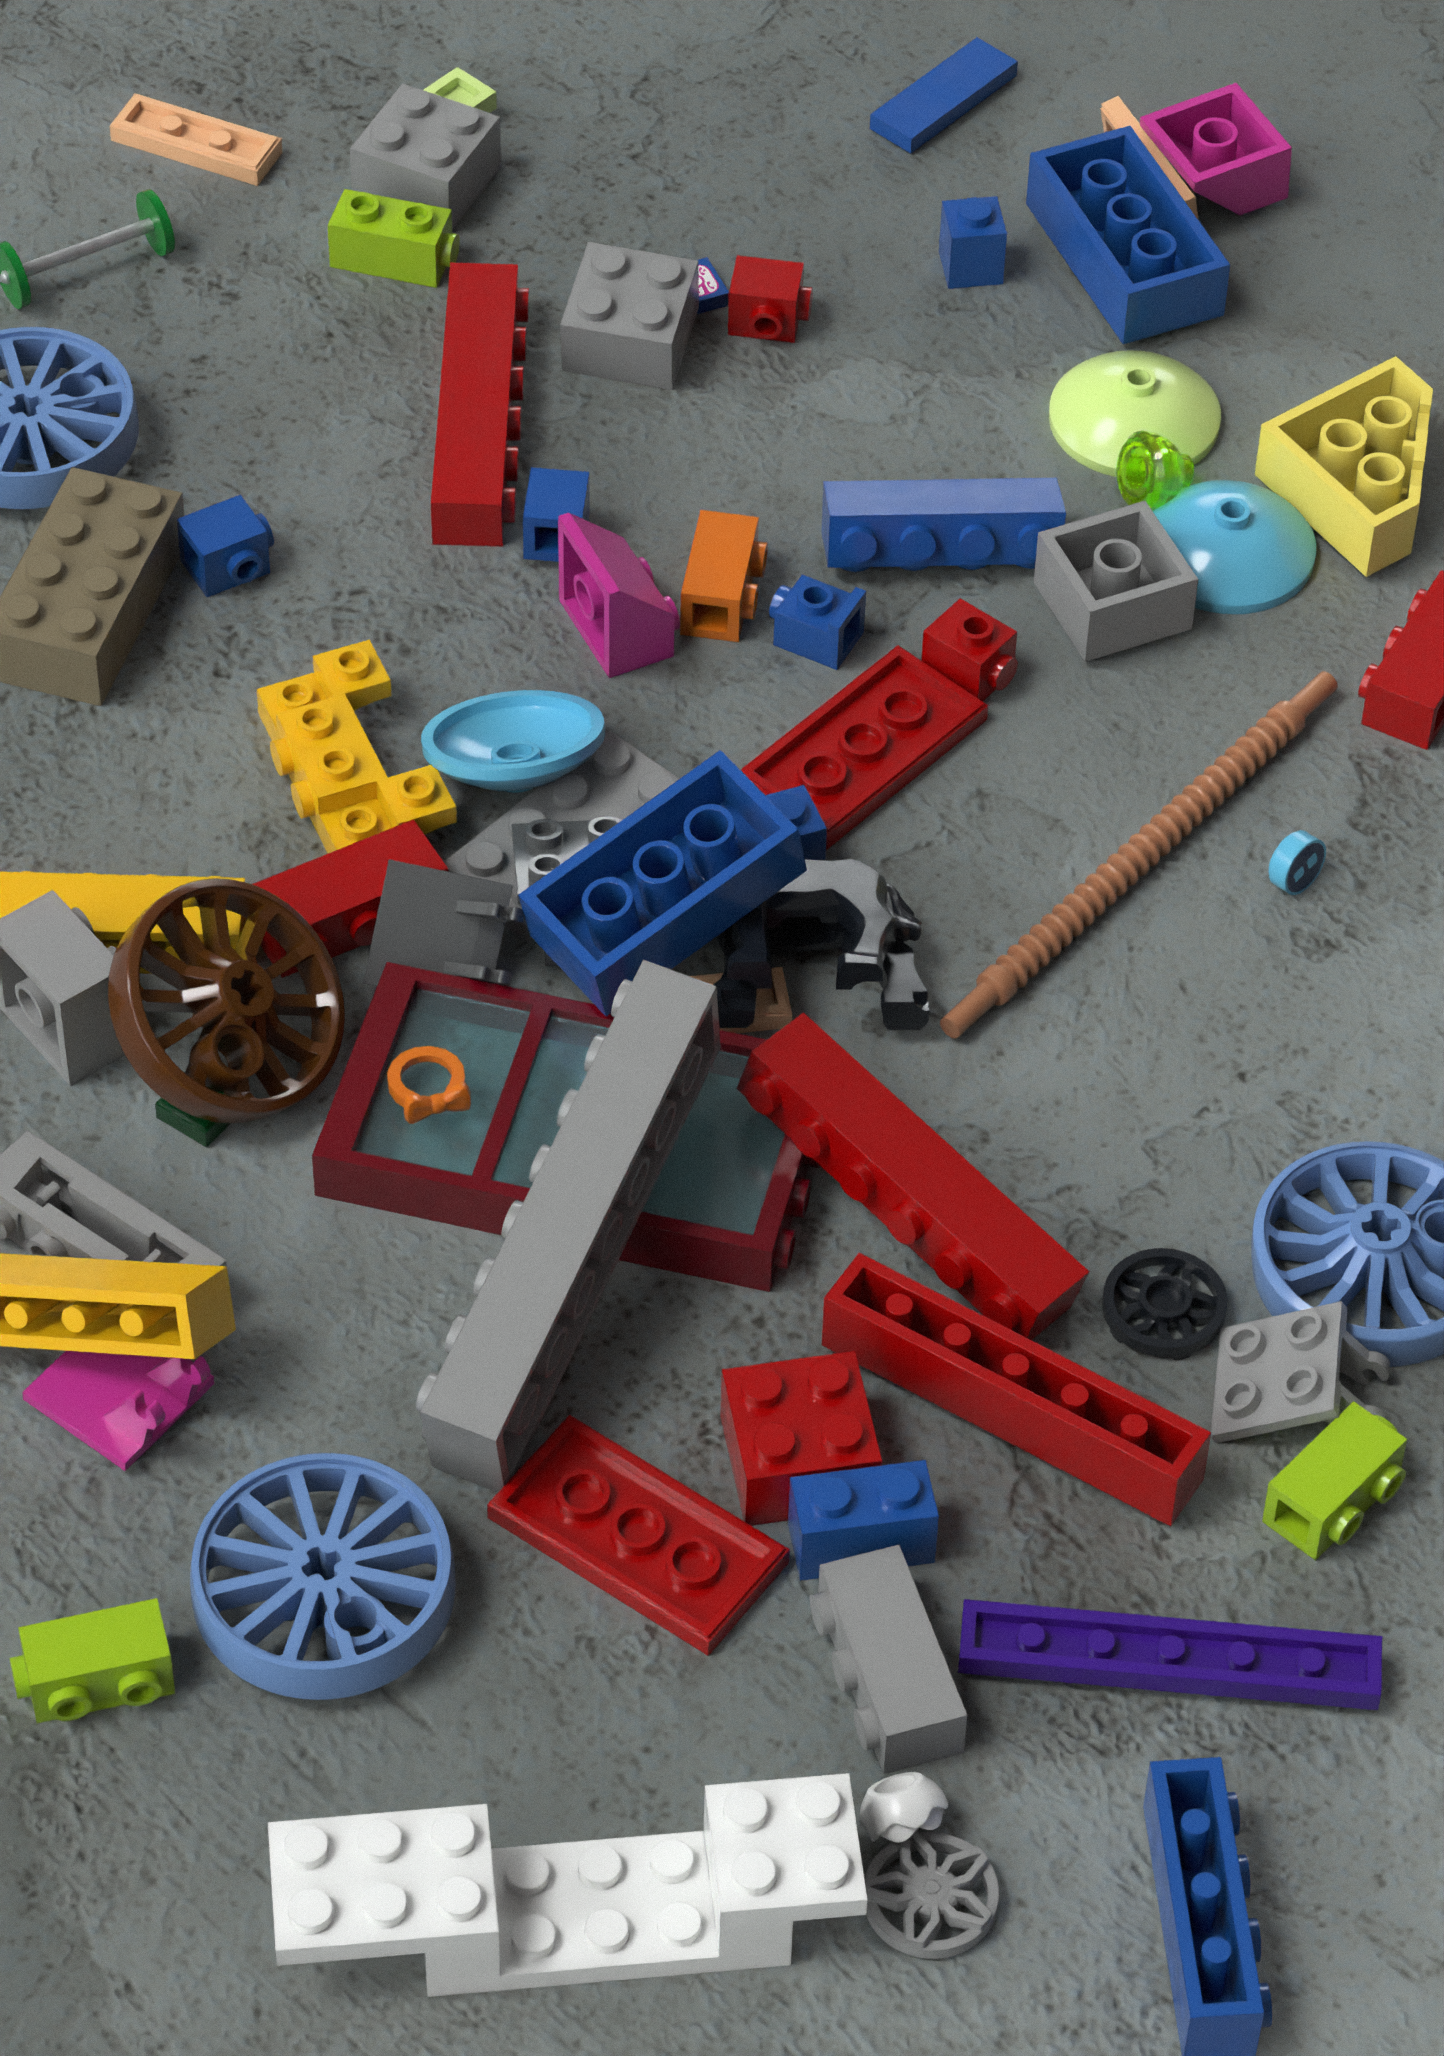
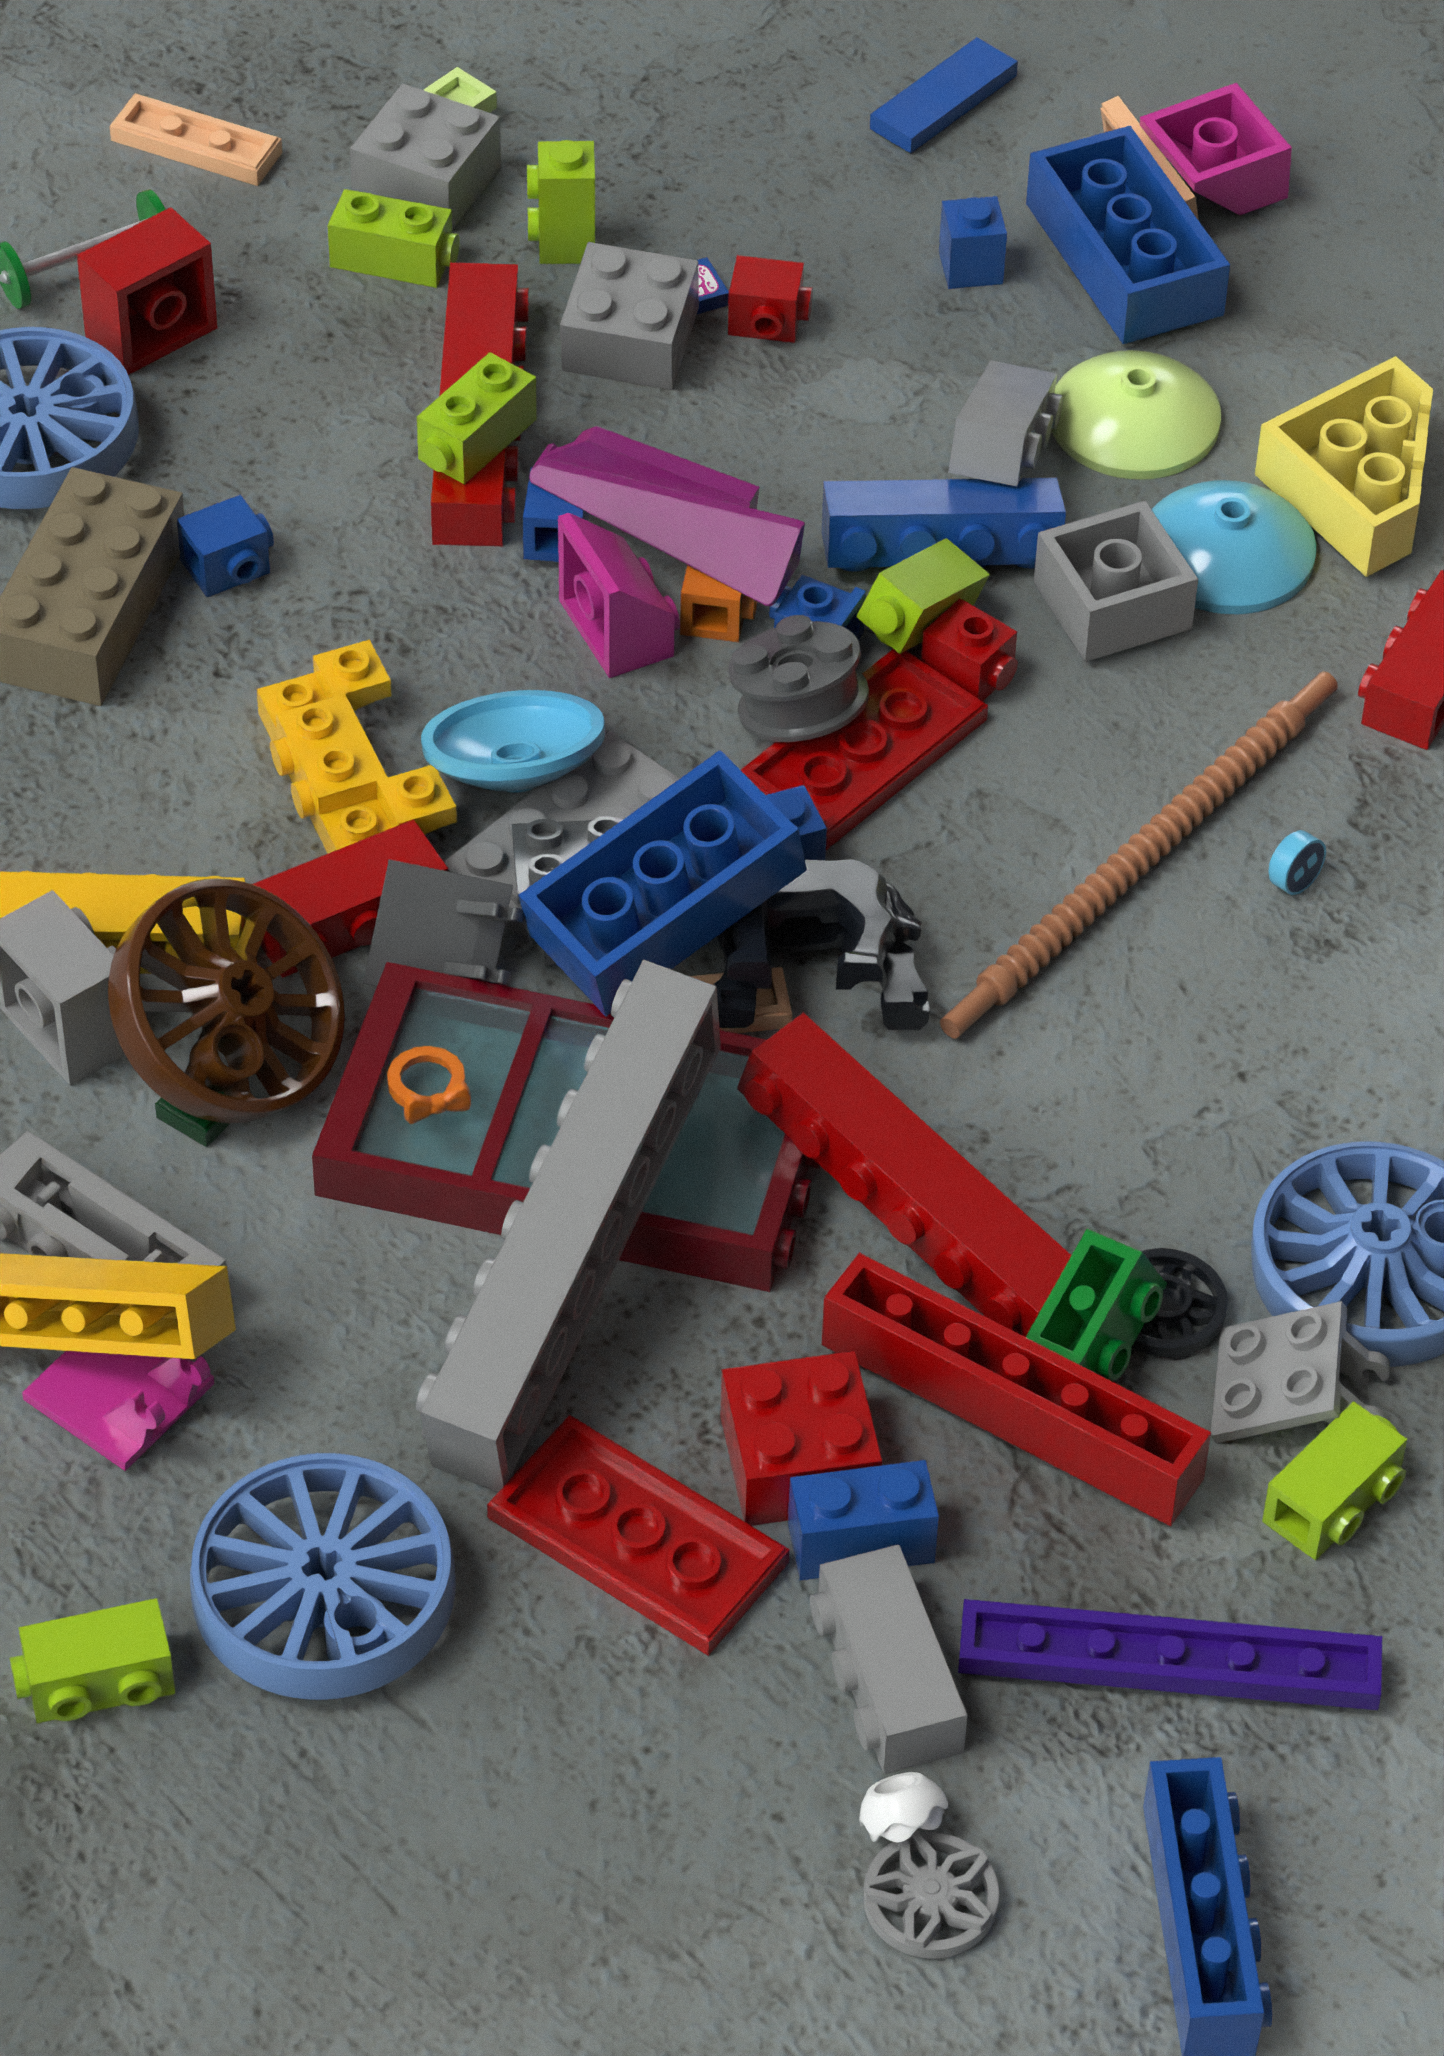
(148, 290): none -> red brick
(476, 418): none -> lime brick
(565, 199): none -> lime brick
(569, 1907): white bracket -> none
(676, 508): none -> magenta wedge
(798, 680): none -> dark grey wheel
(918, 592): none -> lime brick
(1005, 423): none -> light grey brick
(1099, 1305): none -> green brick
(1152, 469): clear neon green brick -> none

